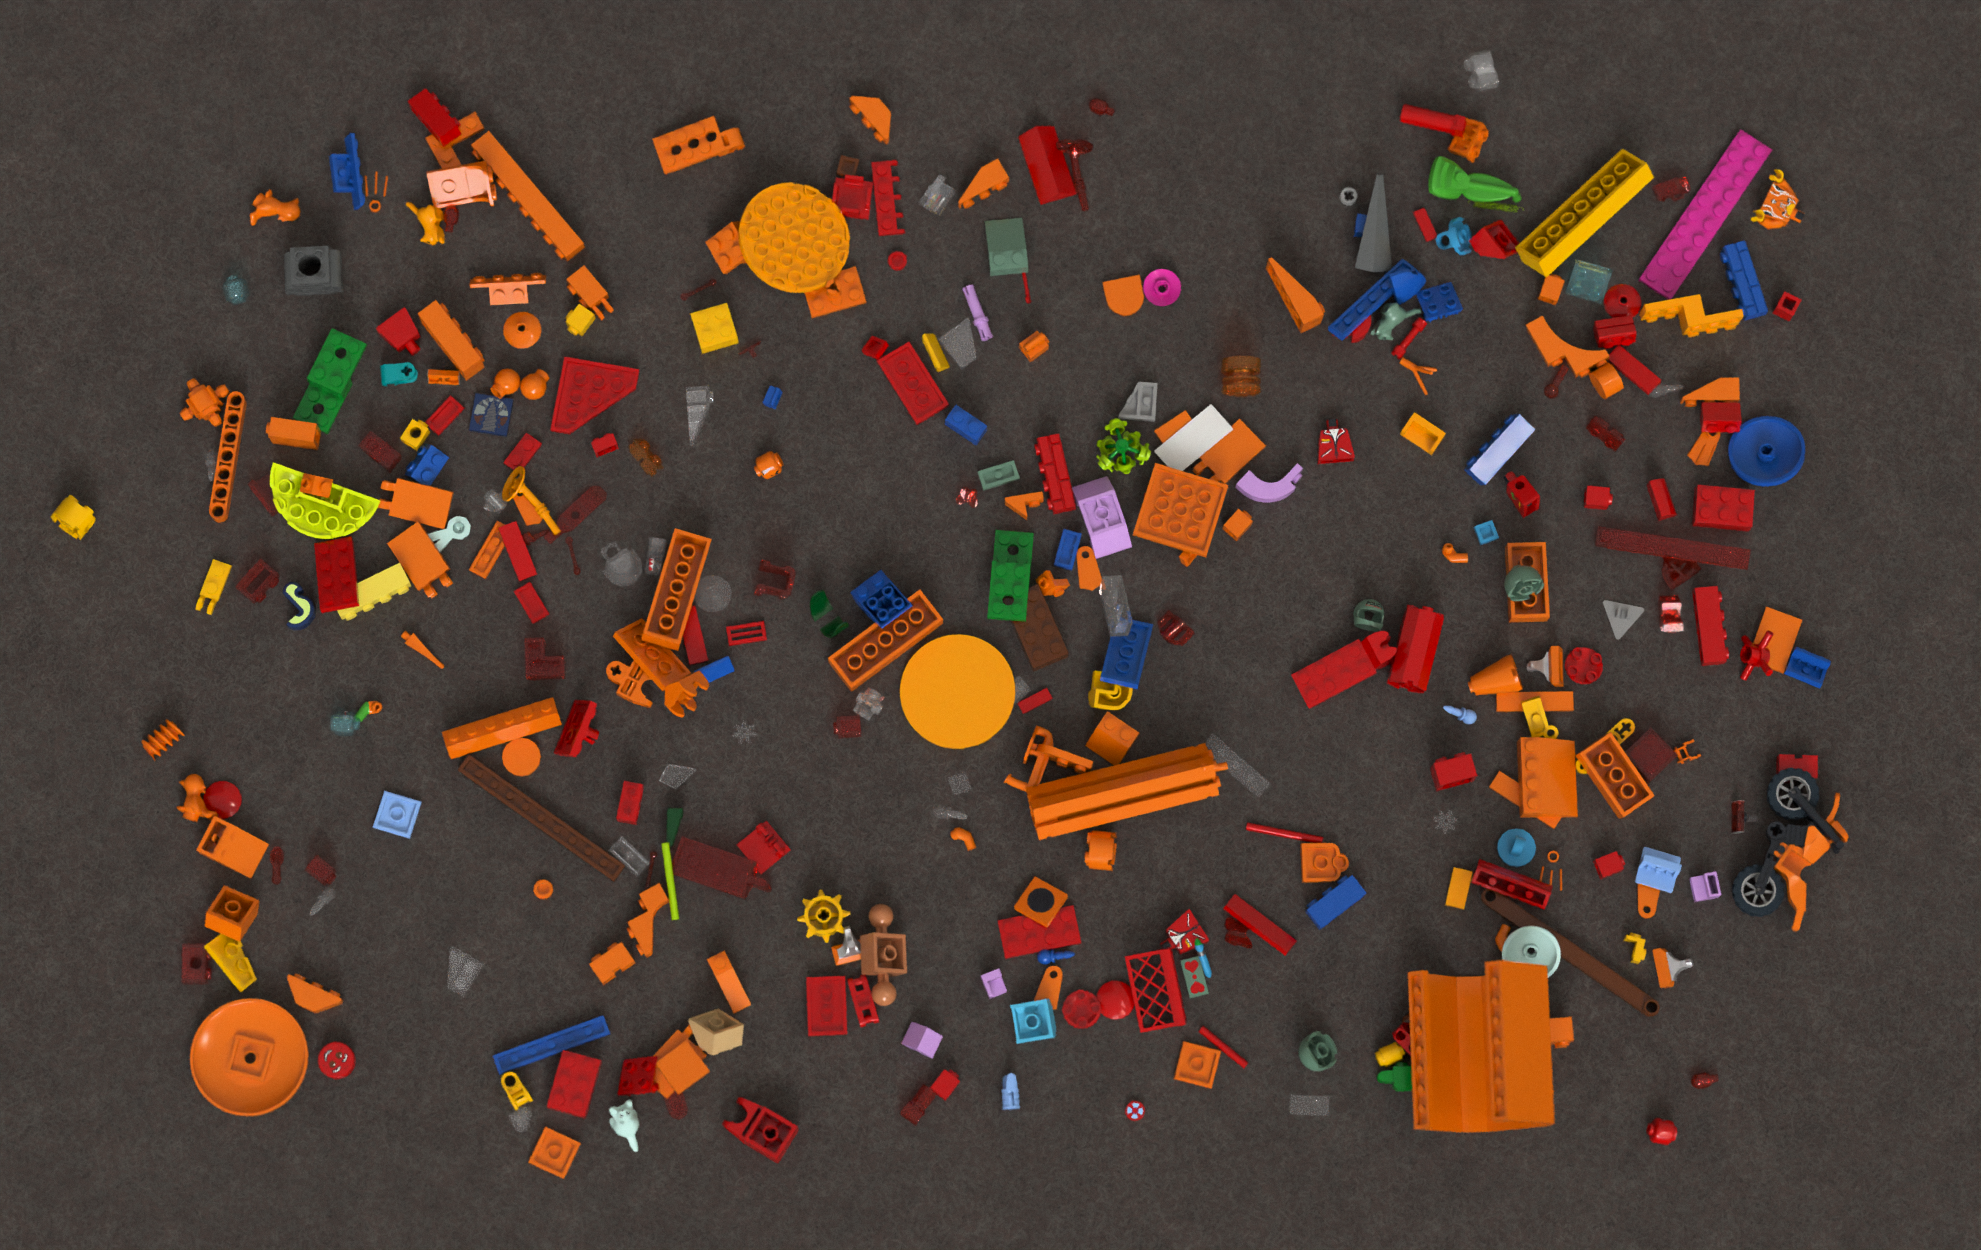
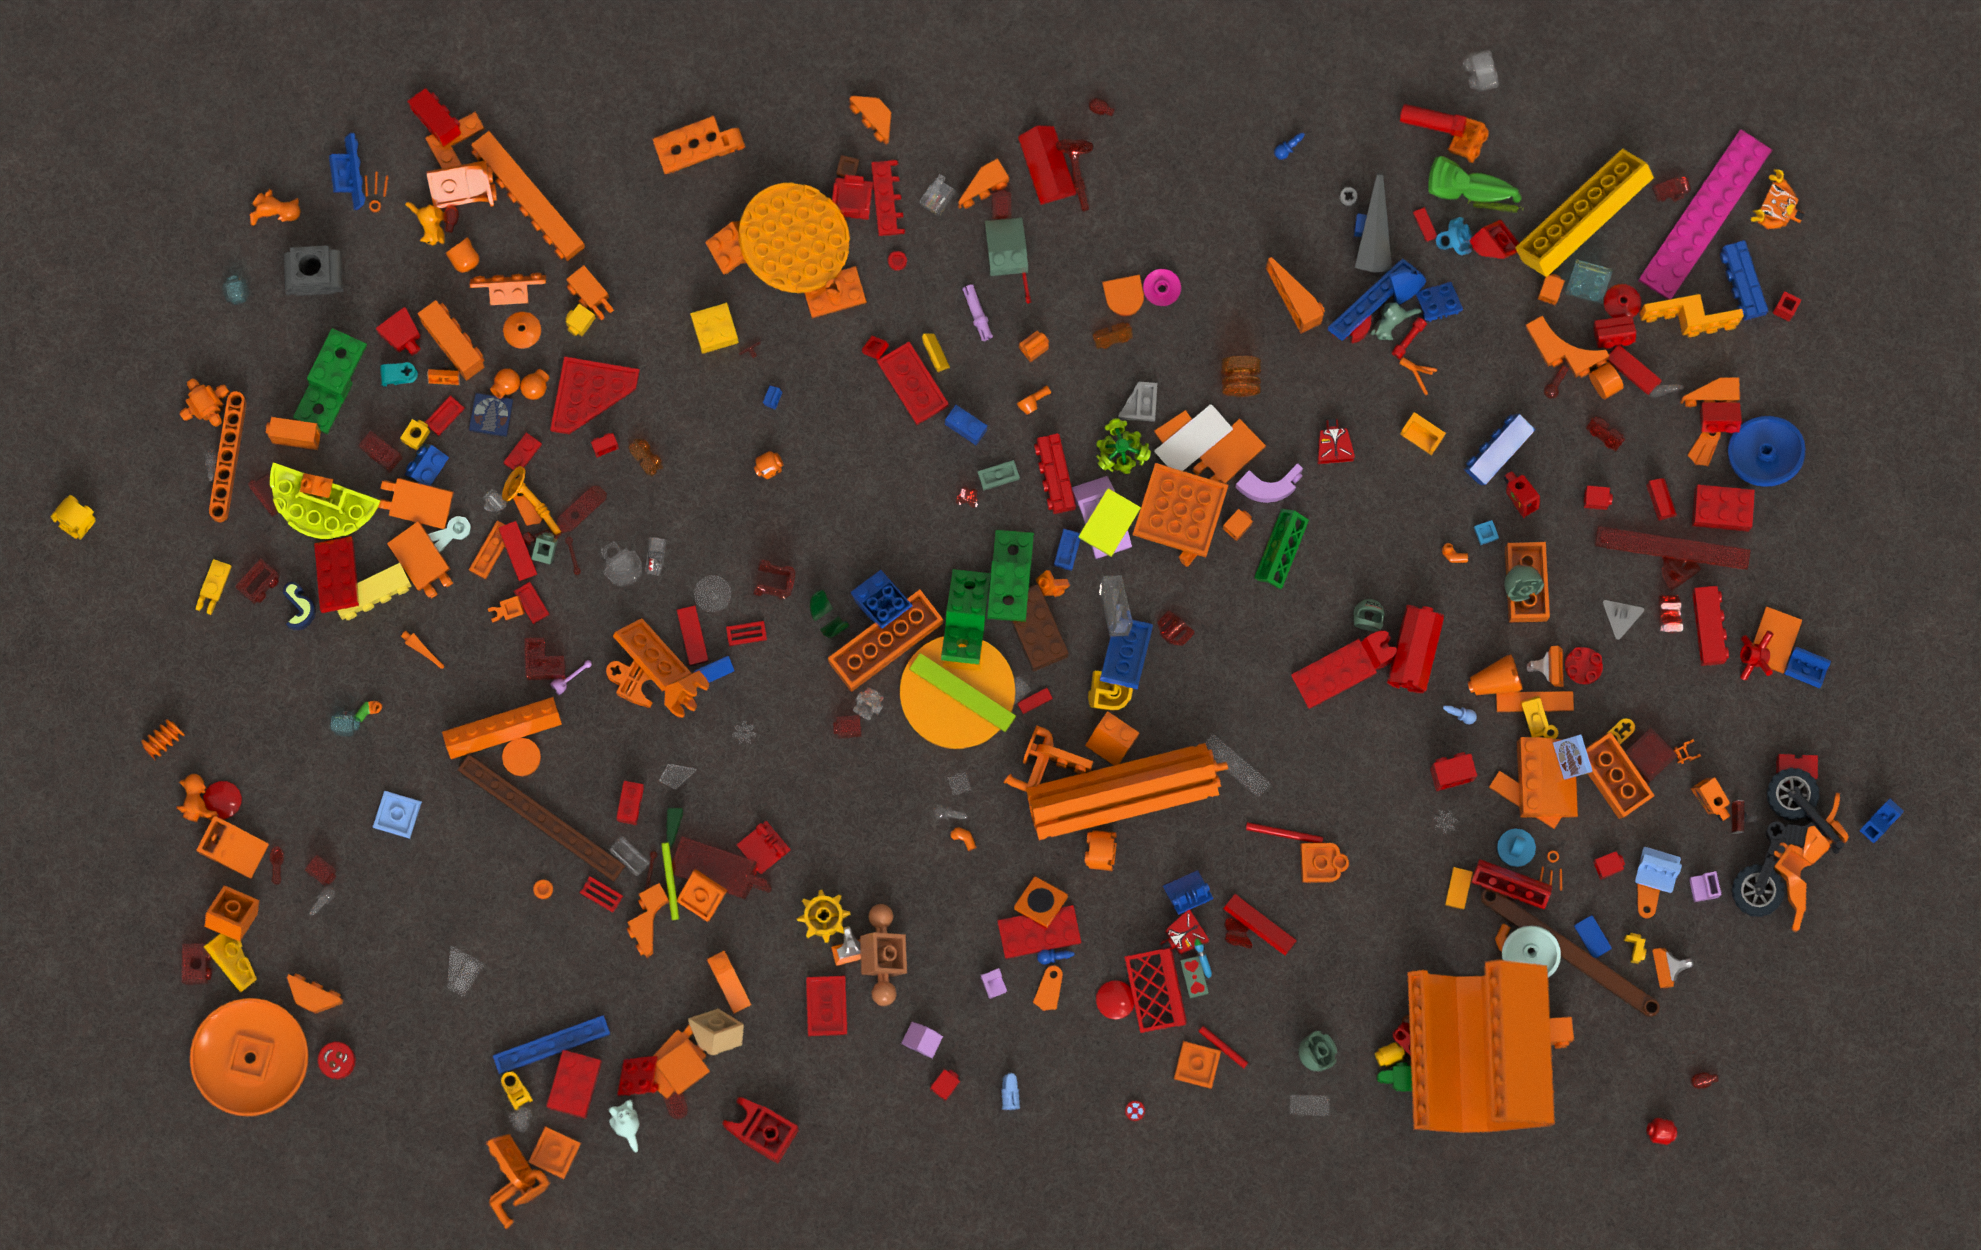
(463, 256): none -> orange helmet
(509, 609): none -> orange plate
(518, 1172): none -> orange plate
(540, 552): none -> sand green brick
(560, 684): none -> lavender hinge
(577, 729): red plate -> none
(610, 962): orange brick -> none
(615, 902): none -> red tile
(676, 589): orange brick -> none
(684, 296): clear red hinge -> none
(698, 408): clear slope -> none
(701, 895): none -> orange tile
(863, 1000): red plate -> none
(916, 1107): clear red piece -> none
(960, 344): clear wing -> none
(962, 692): none -> lime tile
(965, 616): none -> green bracket
(1001, 205): none -> clear red brick
(1018, 502): orange slope -> none
(1029, 404): none -> orange bar
(1033, 1021): medium azure slope -> none
(1081, 1009): red dish -> none
(1088, 570): orange piece -> none
(1109, 522): none -> neon yellow tile
(1121, 333): none -> clear orange hinge
(1188, 892): none -> blue hinge
(1279, 545): none -> green fence
(1282, 151): none -> blue bar
(1335, 901): blue brick -> none
(1572, 757): none -> light blue tile
(1592, 937): none -> blue slope
(1706, 792): none -> orange torso
(1881, 820): none -> blue brick

